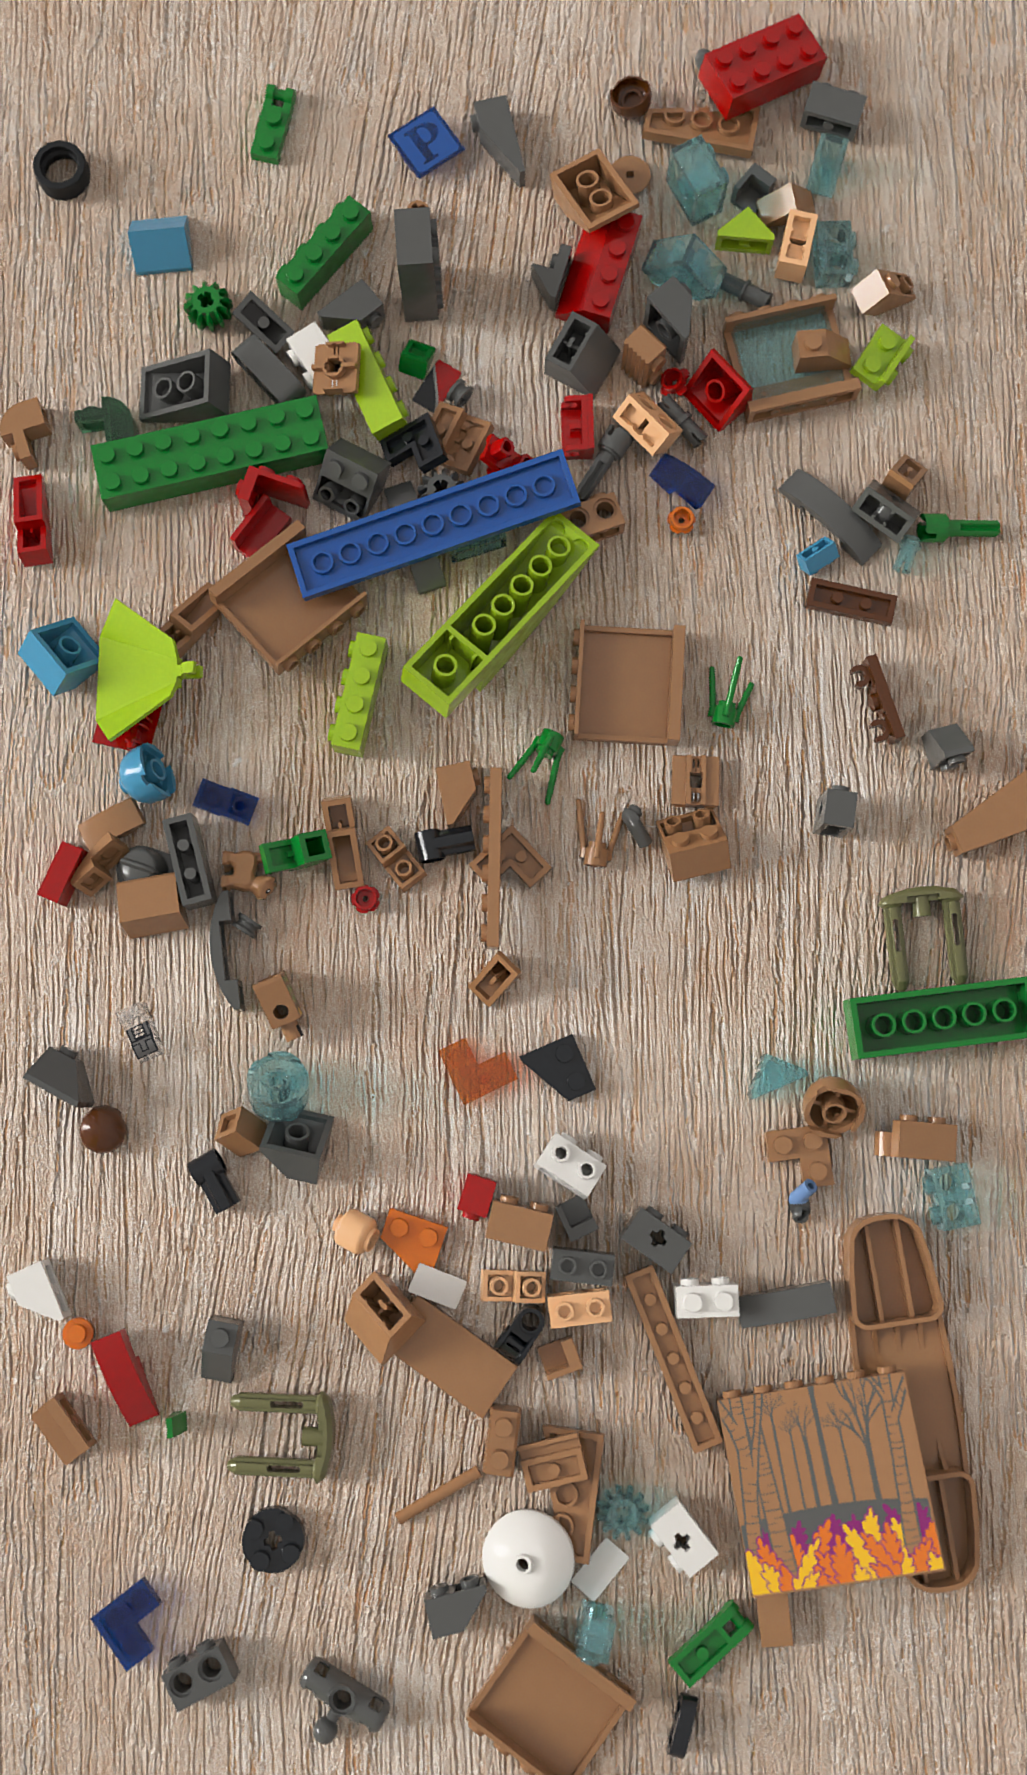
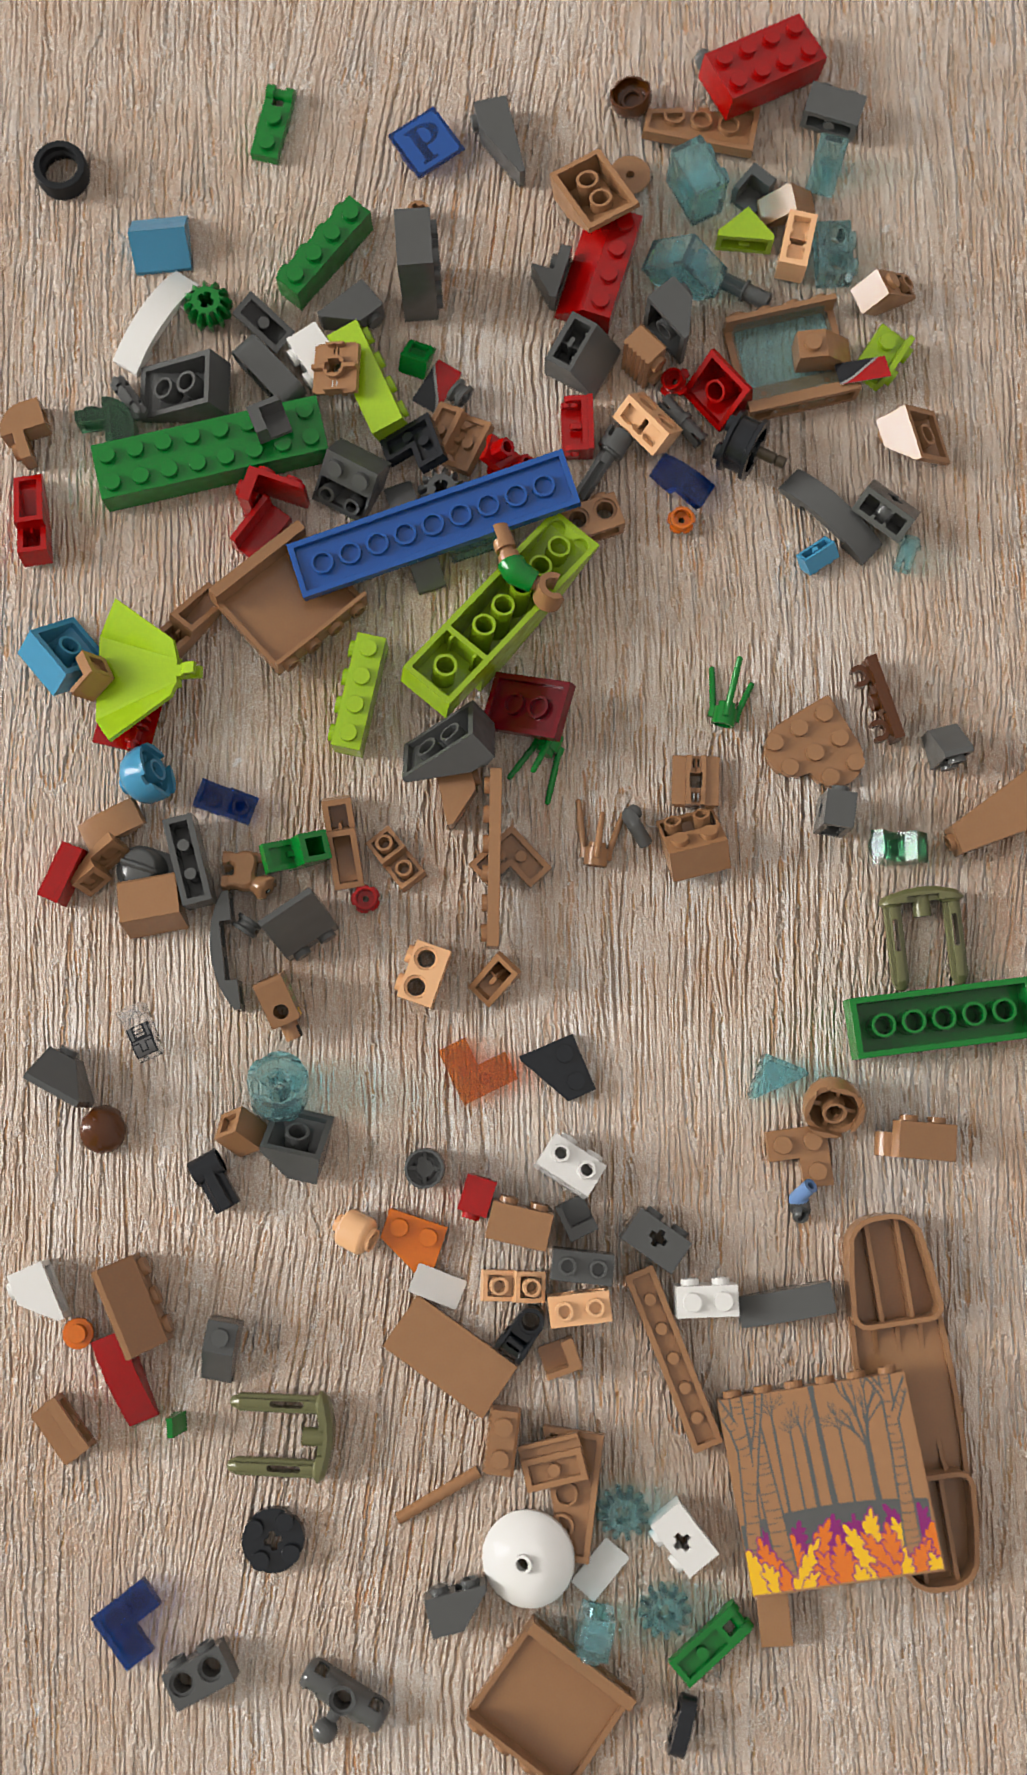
(95, 676): none -> medium nougat panel
(129, 397): none -> dark grey axle
(133, 1305): none -> medium nougat slope
(151, 321): none -> white slope
(269, 419): none -> dark grey panel
(299, 925): none -> dark grey slope
(382, 1316): medium nougat slope -> none
(424, 1168): none -> dark grey wheel
(431, 976): none -> light nougat brick
(436, 844): black piece -> none
(451, 746): none -> dark grey slope
(521, 574): none -> medium nougat piece
(529, 705): none -> dark red plate
(627, 685): medium nougat panel -> none
(676, 1612): none -> clear light blue gear
(745, 445): none -> black wheel
(815, 745): none -> medium nougat plate
(851, 602): reddish brown plate -> none
(862, 370): none -> sticker
(898, 847): none -> clear green brick
(904, 476): medium nougat slope -> none
(913, 434): none -> medium nougat slope
(939, 527): green piece -> none
(959, 1193): clear light blue brick -> none

